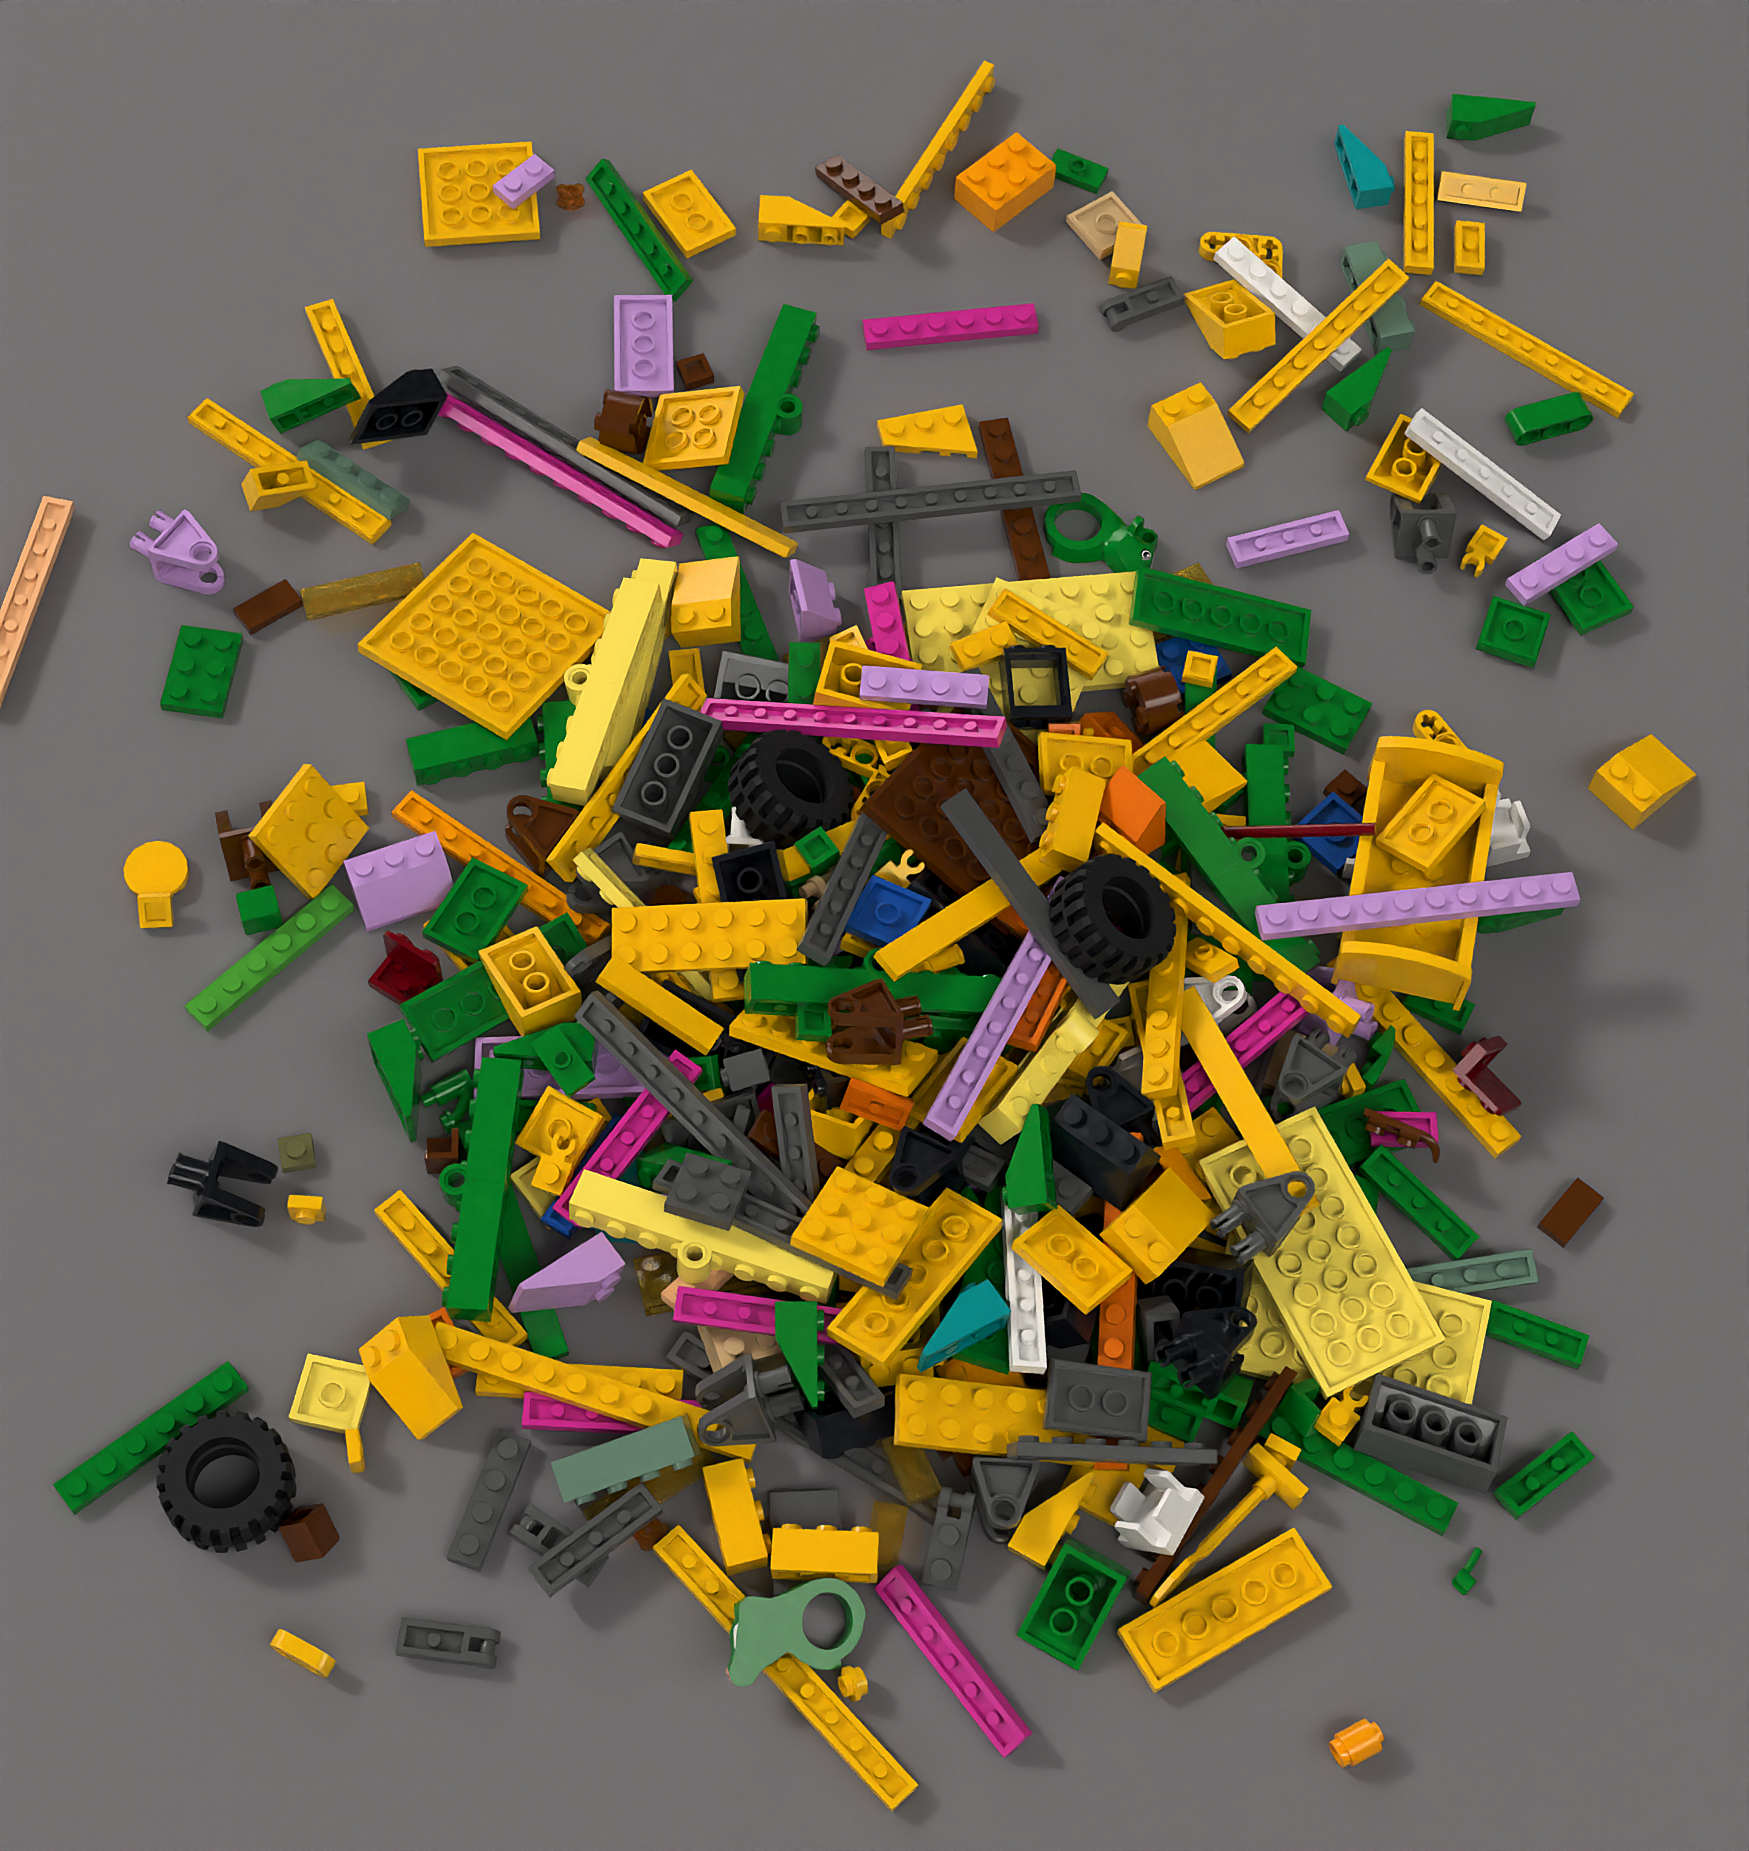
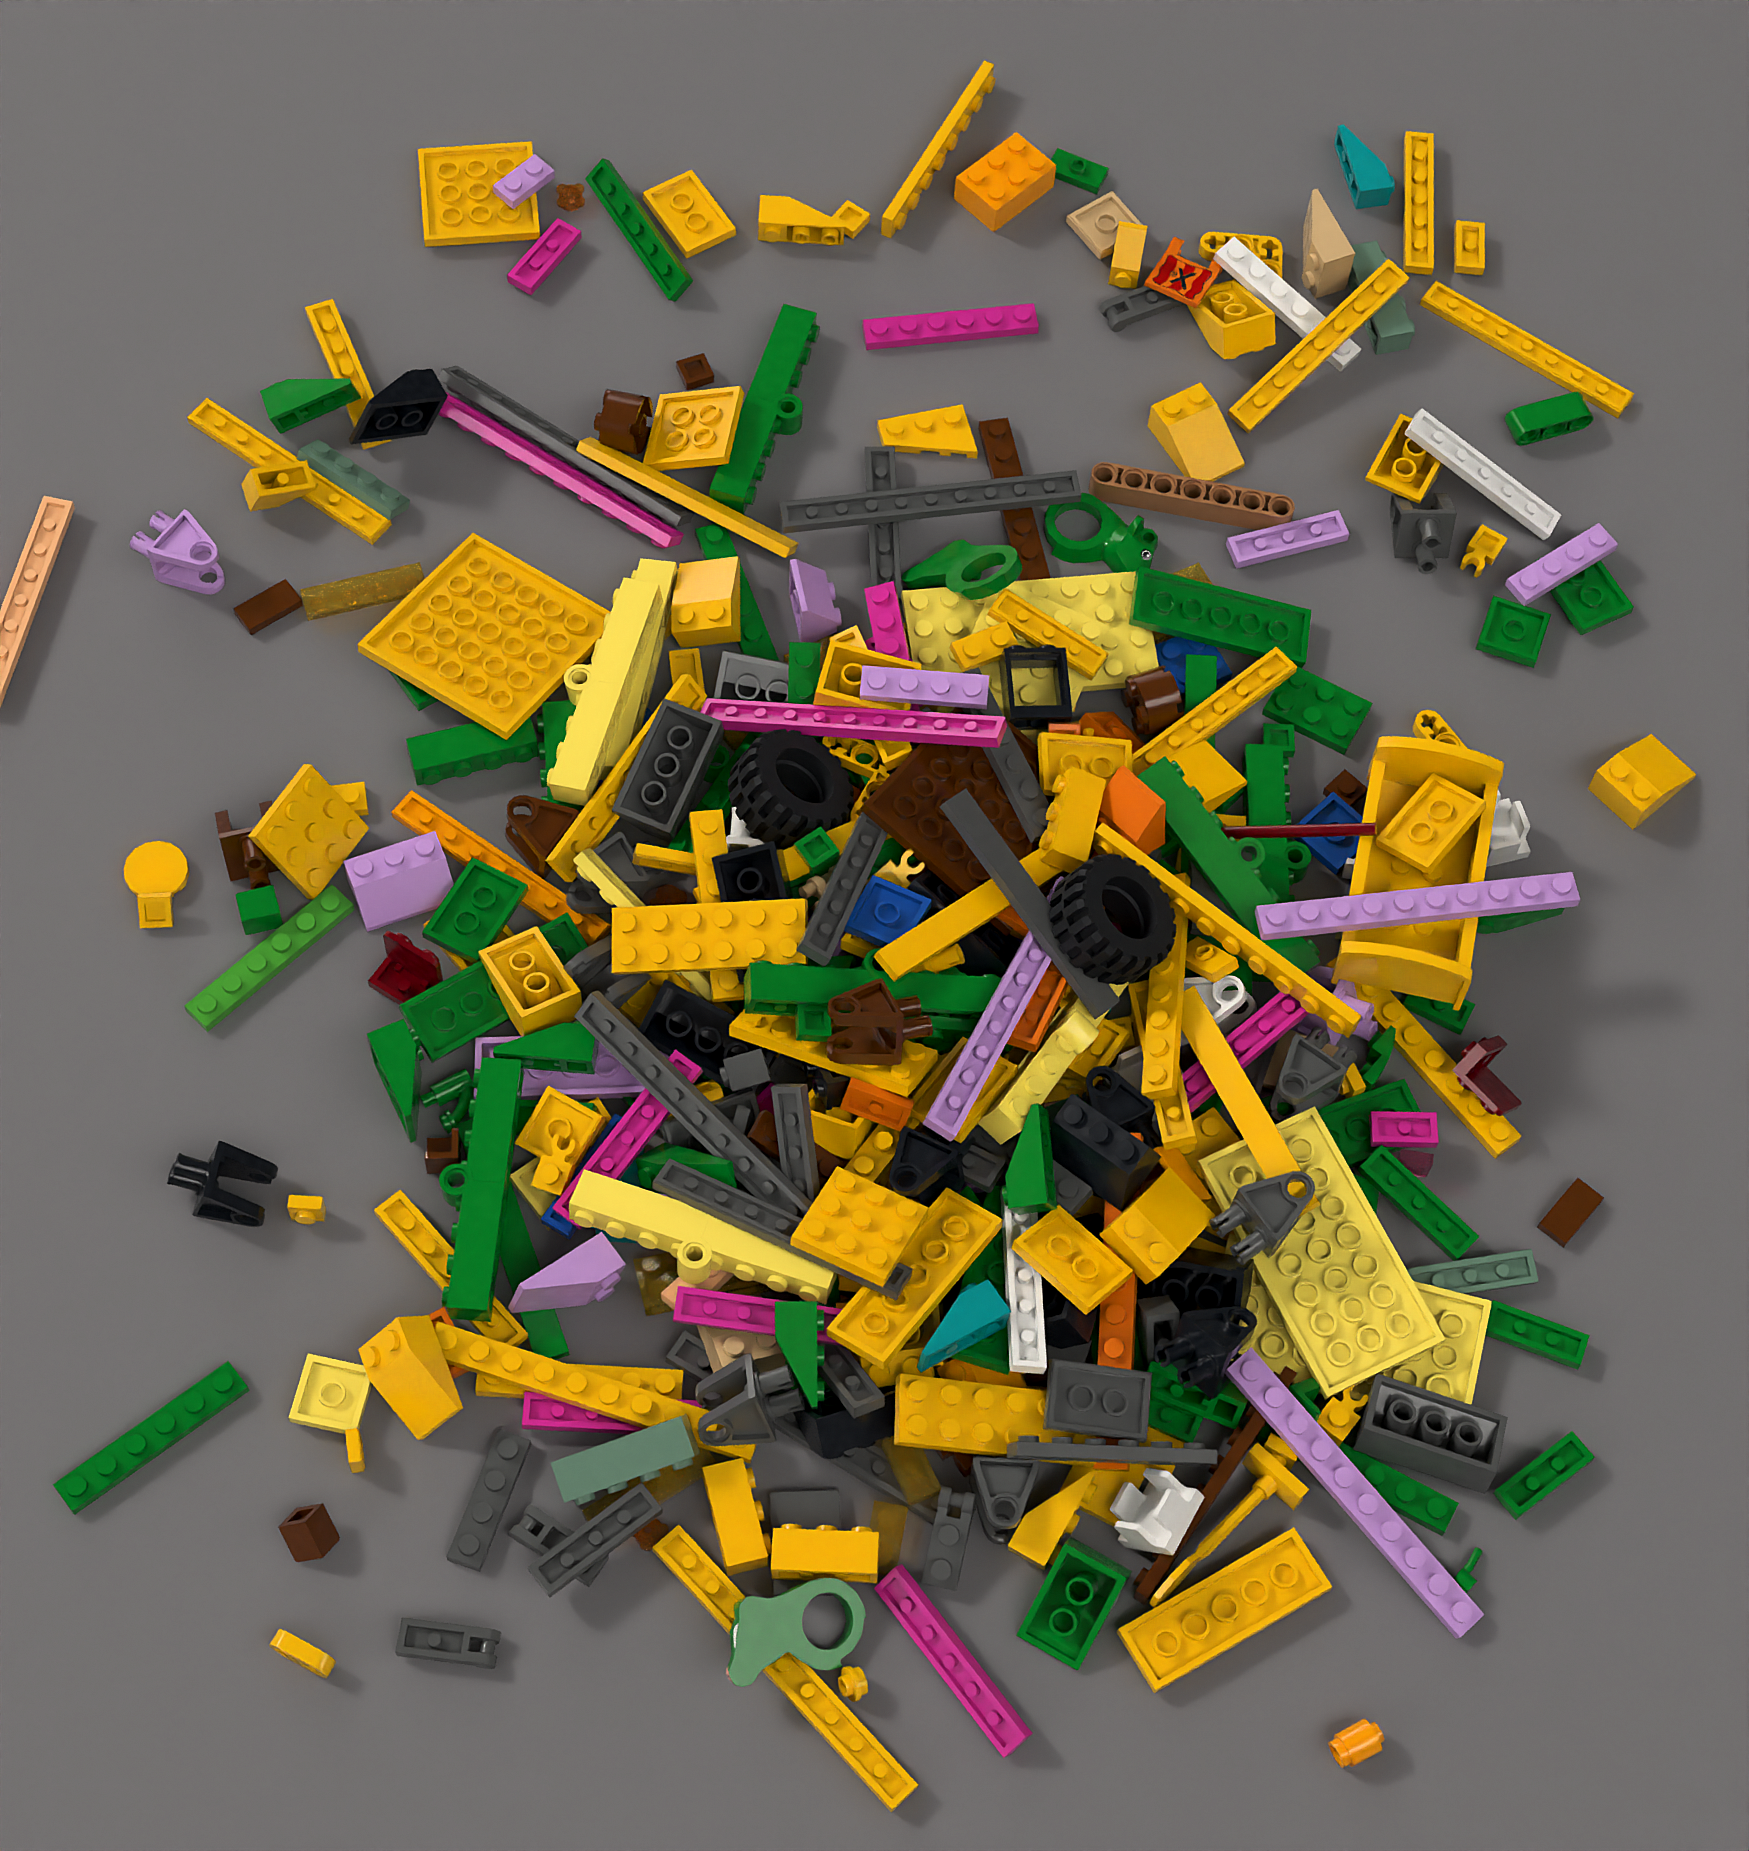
(201, 671): green plate -> none
(209, 1442): black tyre -> none
(297, 1153): olive plate -> none
(544, 256): none -> dark pink plate
(562, 1061): green plate -> none
(643, 344): lavender plate -> none
(659, 1005): yellow tile -> none
(707, 1191): dark grey plate -> none
(710, 1076): green plate -> none
(859, 189): reddish brown plate -> none
(964, 562): none -> green animal
(1177, 490): none -> medium nougat beam
(1181, 277): none -> orange flag
(1199, 669): yellow tile -> none
(1325, 250): none -> tan slope
(1352, 397): green slope -> none
(1354, 1493): none -> lavender plate
(1407, 1134): reddish brown piece -> none
(1416, 1162): none -> clear pink tile
(1481, 191): yellow plate -> none
(1483, 117): green slope -> none

